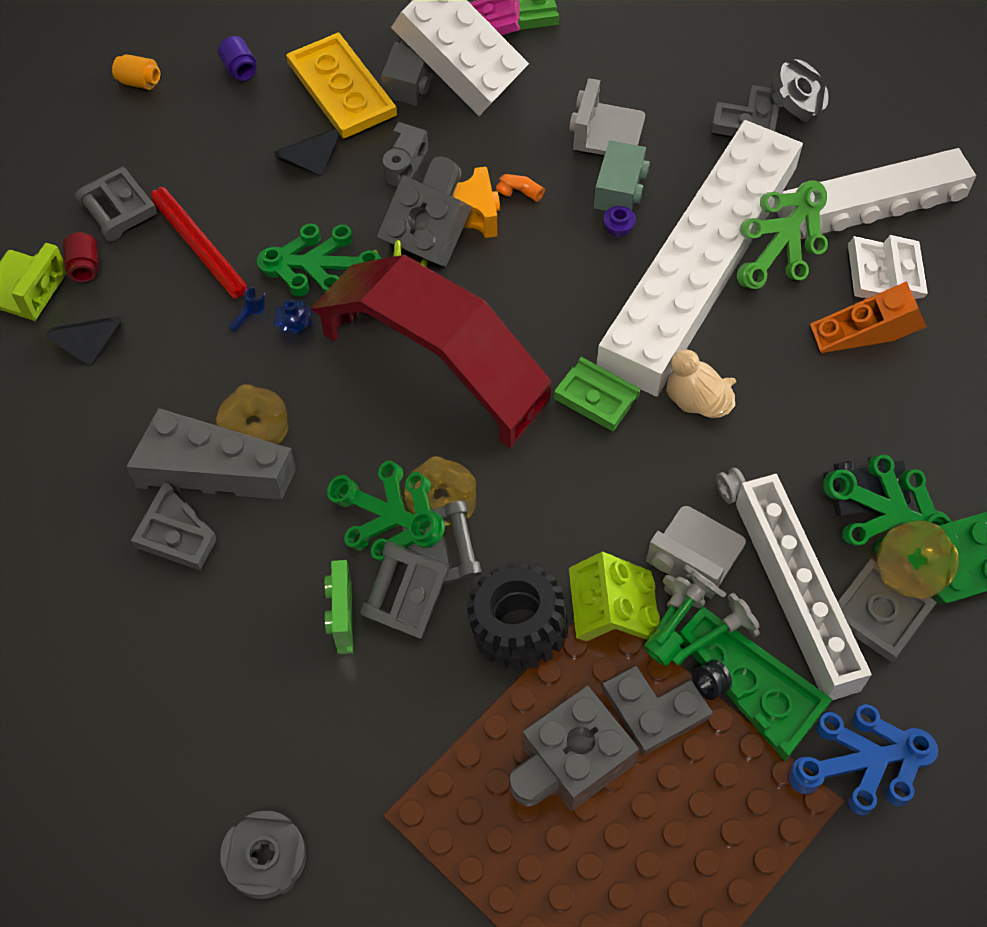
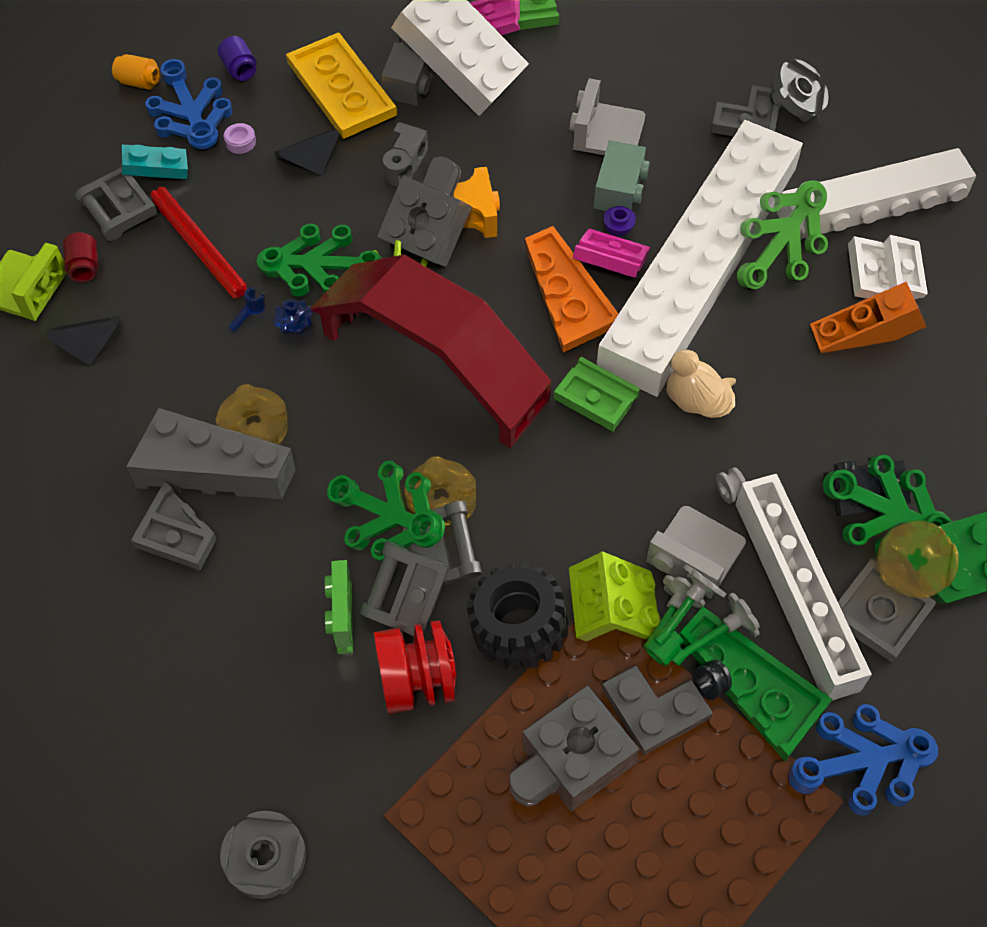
(154, 161): none -> teal plate
(200, 133): none -> blue plant
(239, 138): none -> lavender tile
(415, 666): none -> red wheel
(522, 184): orange arm -> none
(569, 292): none -> orange wing
(611, 252): none -> dark pink plate

